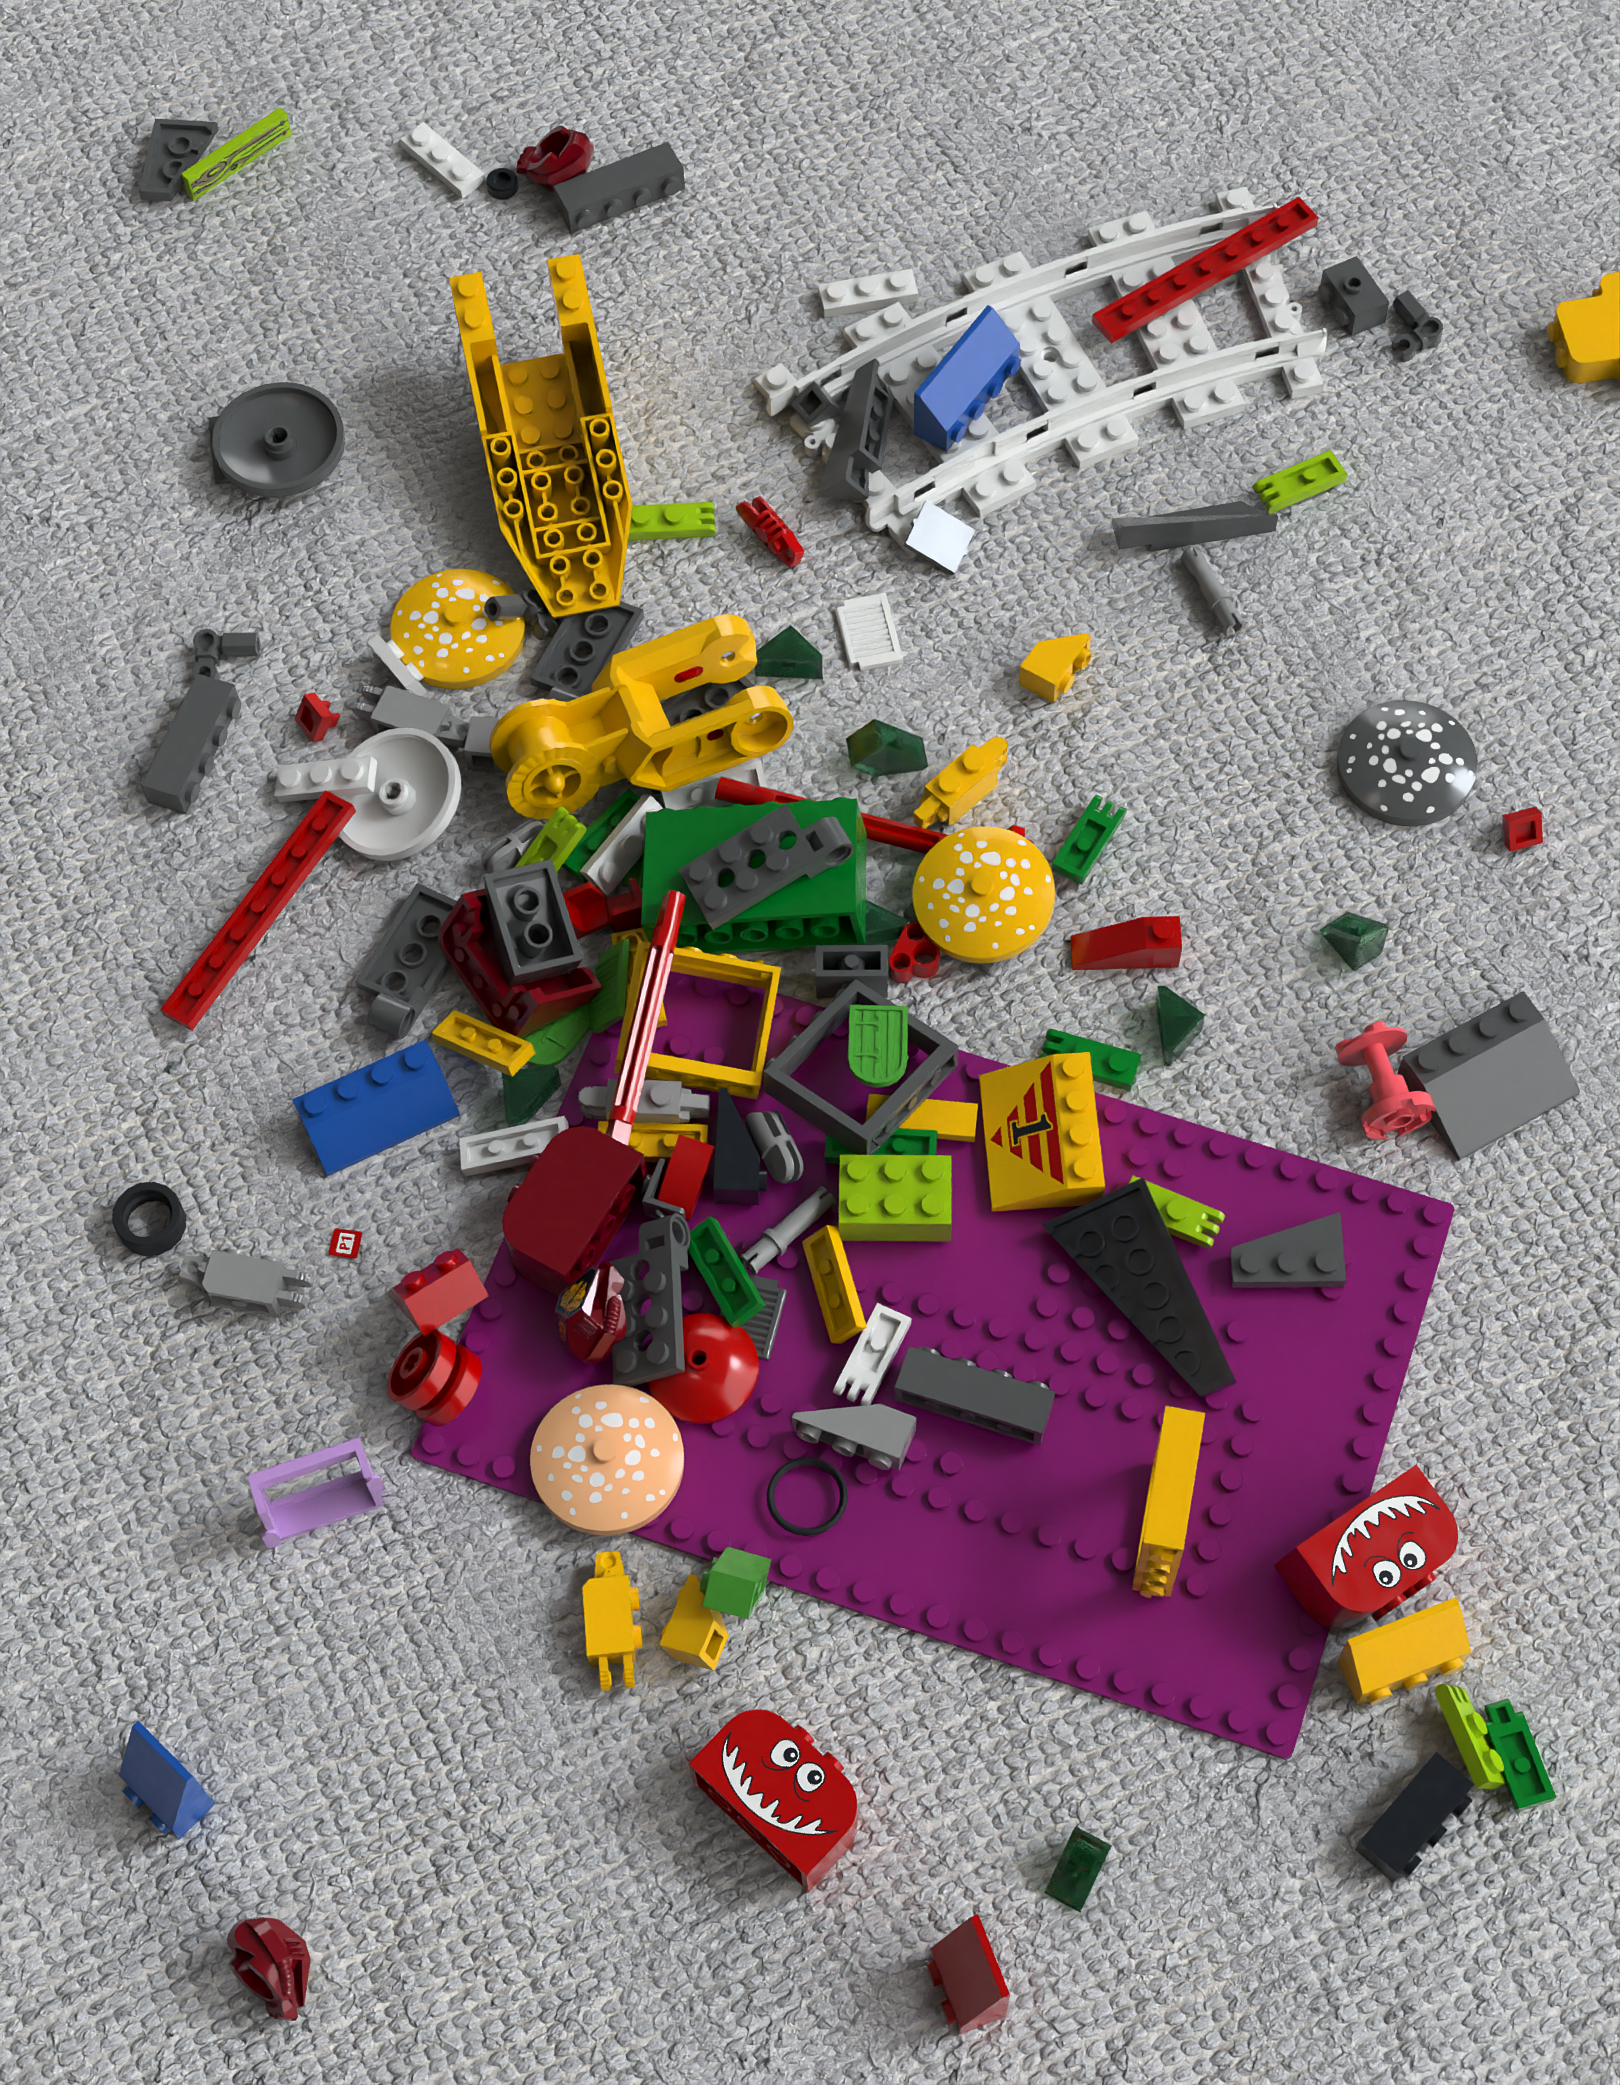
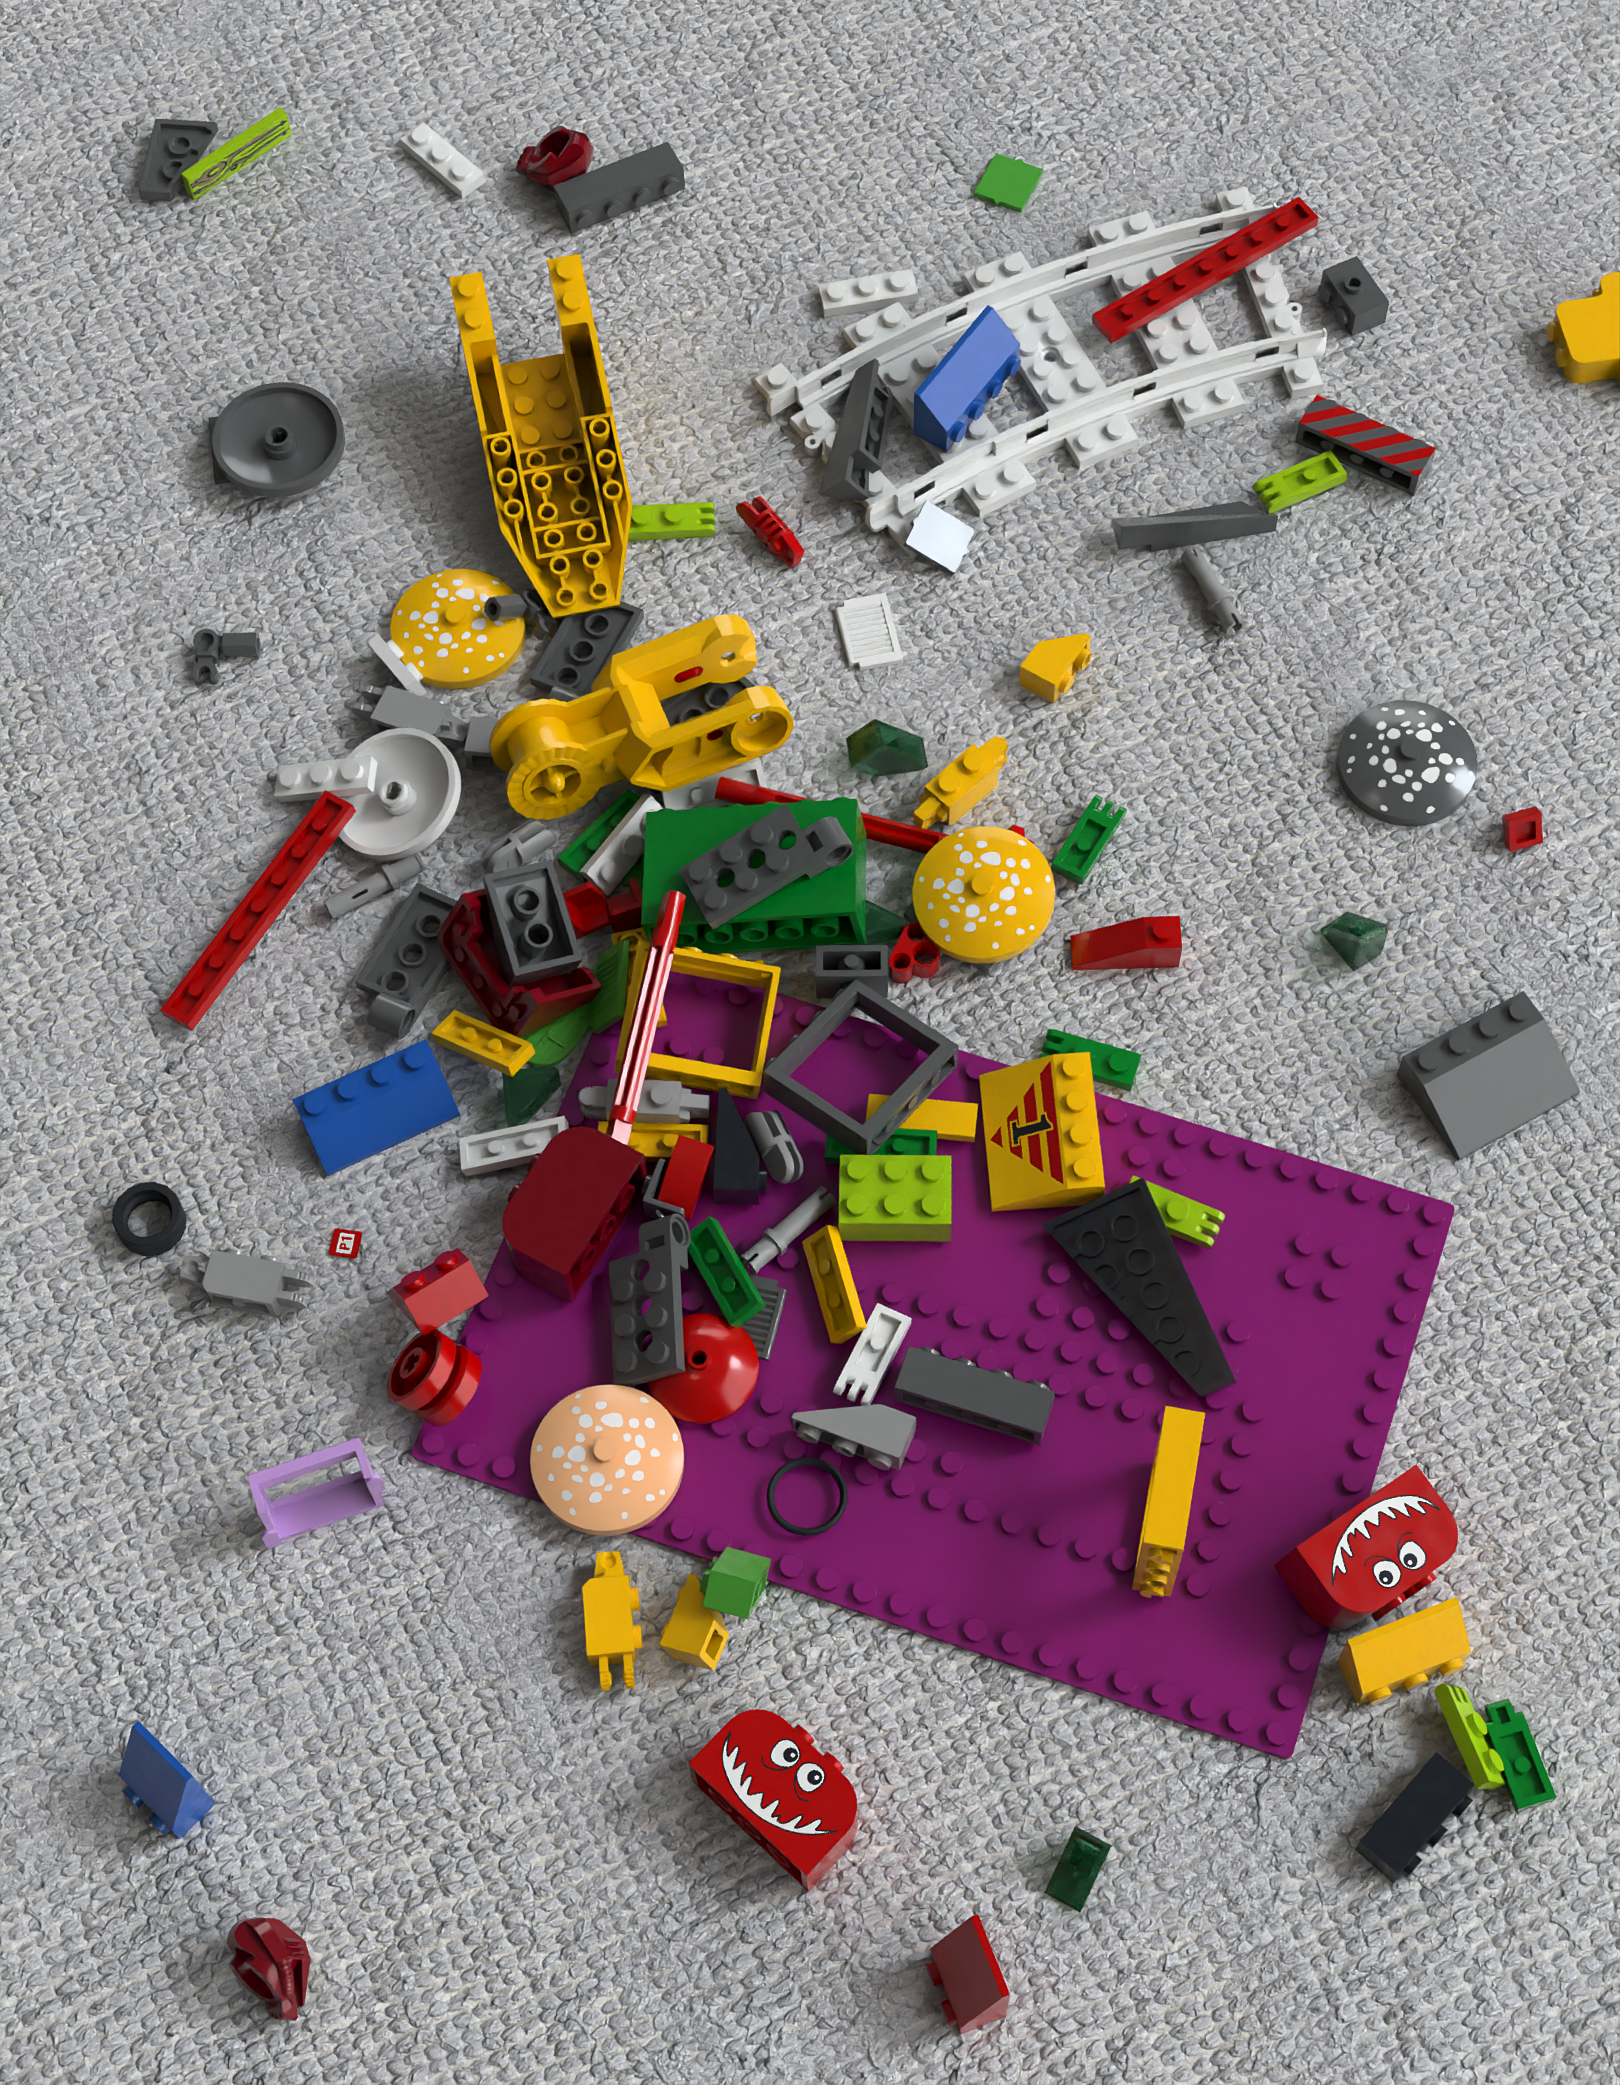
(191, 744): dark grey brick -> none
(315, 717): red tile -> none
(376, 884): none -> light grey pin
(502, 183): black tile -> none
(555, 840): lime hinge -> none
(592, 1314): dark red helmet -> none
(789, 657): clear green slope -> none
(815, 405): dark grey slope -> none
(878, 1043): bright green window -> none
(1008, 182): none -> bright green piece
(1177, 1023): clear green slope -> none
(1292, 1258): dark grey wing -> none
(1365, 444): none -> dark grey brick
(1393, 1103): coral piece -> none
(1425, 330): dark grey bar -> none

